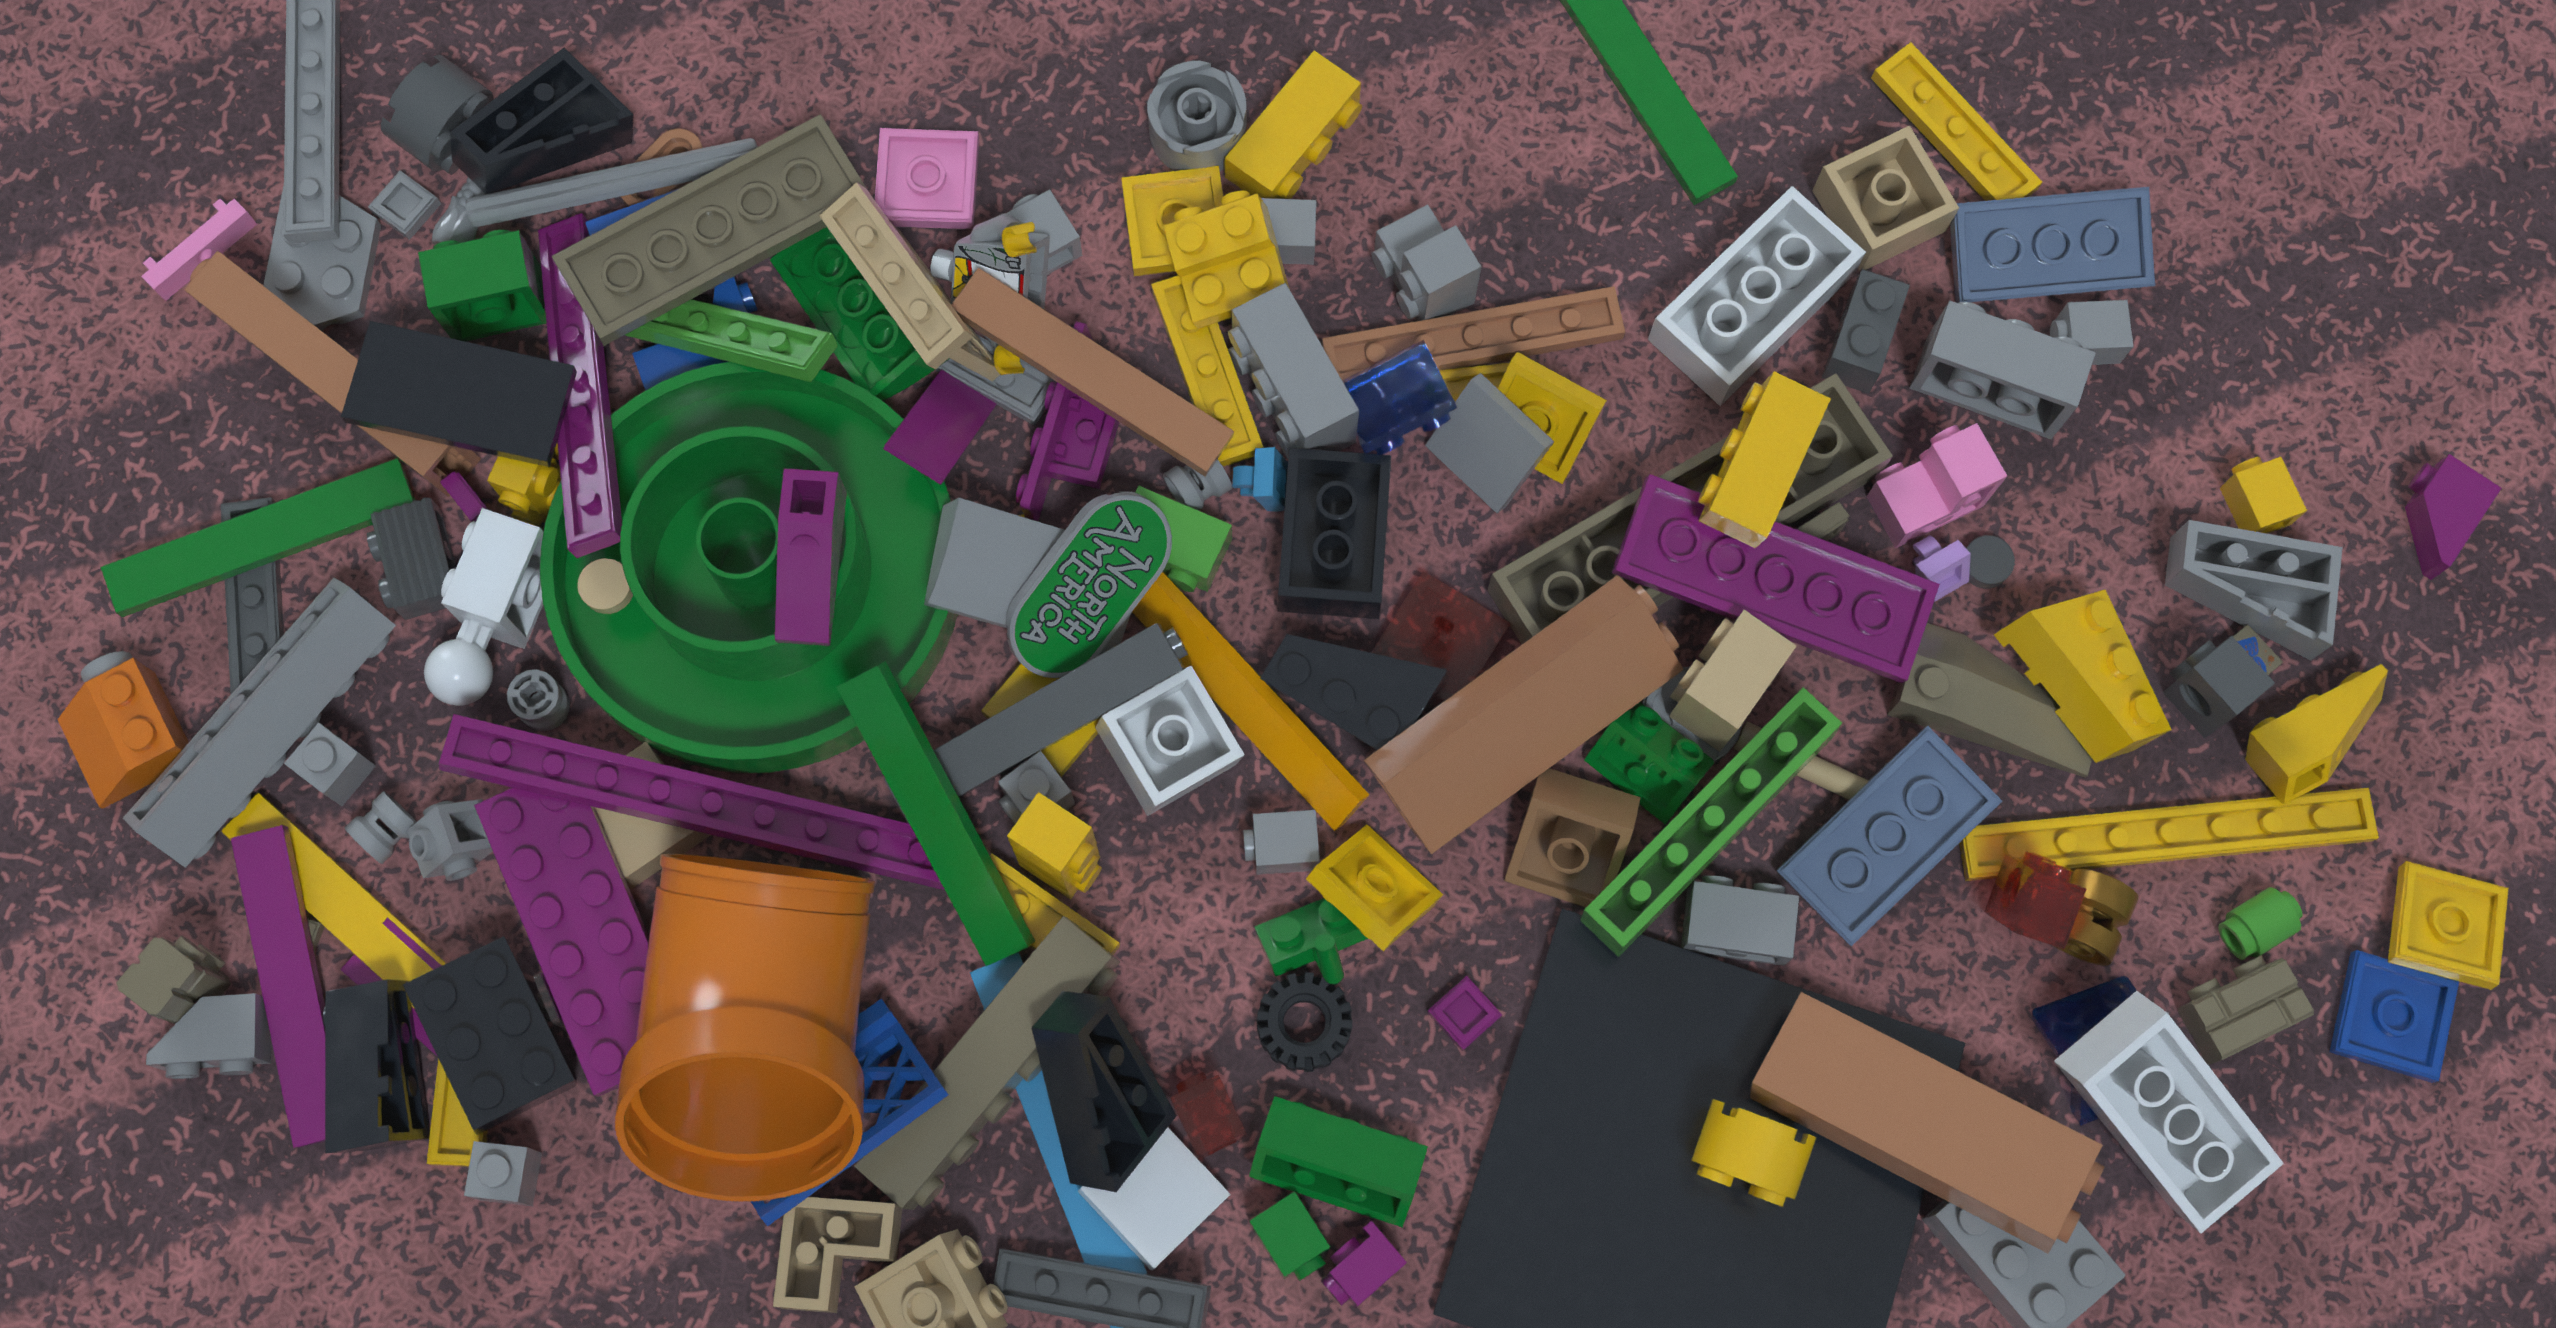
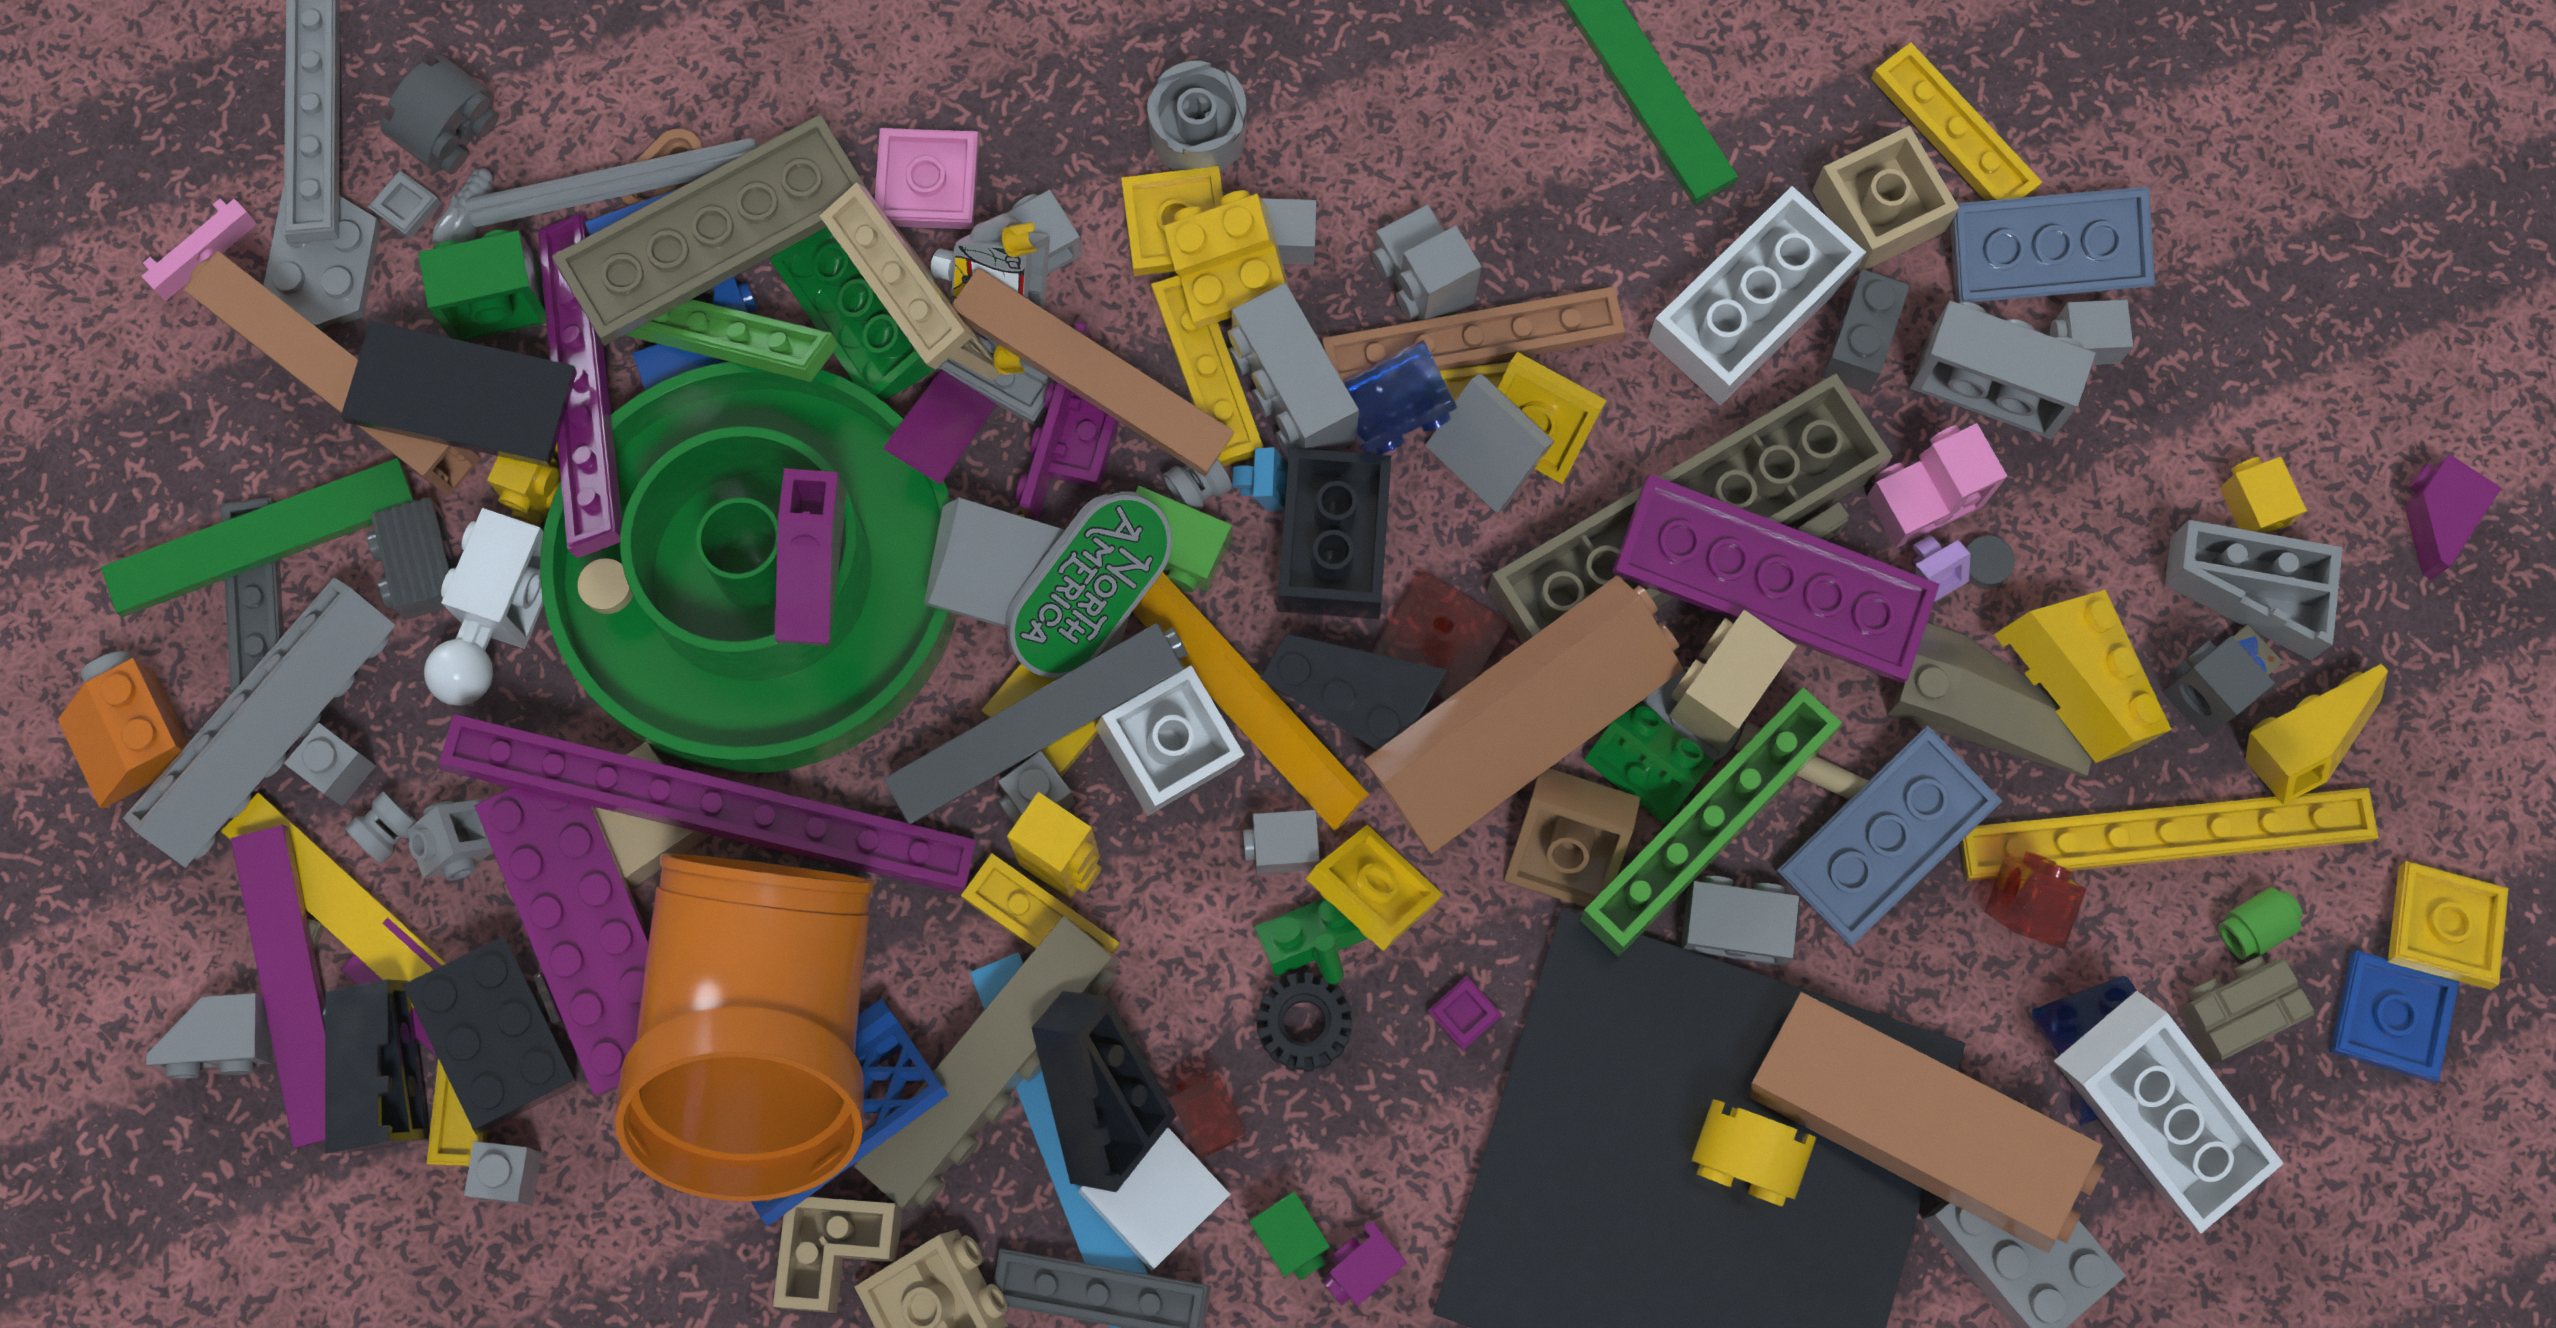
(173, 978): dark tan brick -> none
(463, 495): magenta tile -> none
(540, 126): black wedge -> none
(548, 706): light grey wheel -> none
(935, 814): green tile -> none
(1294, 130): yellow brick -> none
(1338, 1161): green brick -> none
(1762, 458): yellow wedge -> none
(2103, 909): pearl gold wheel -> none

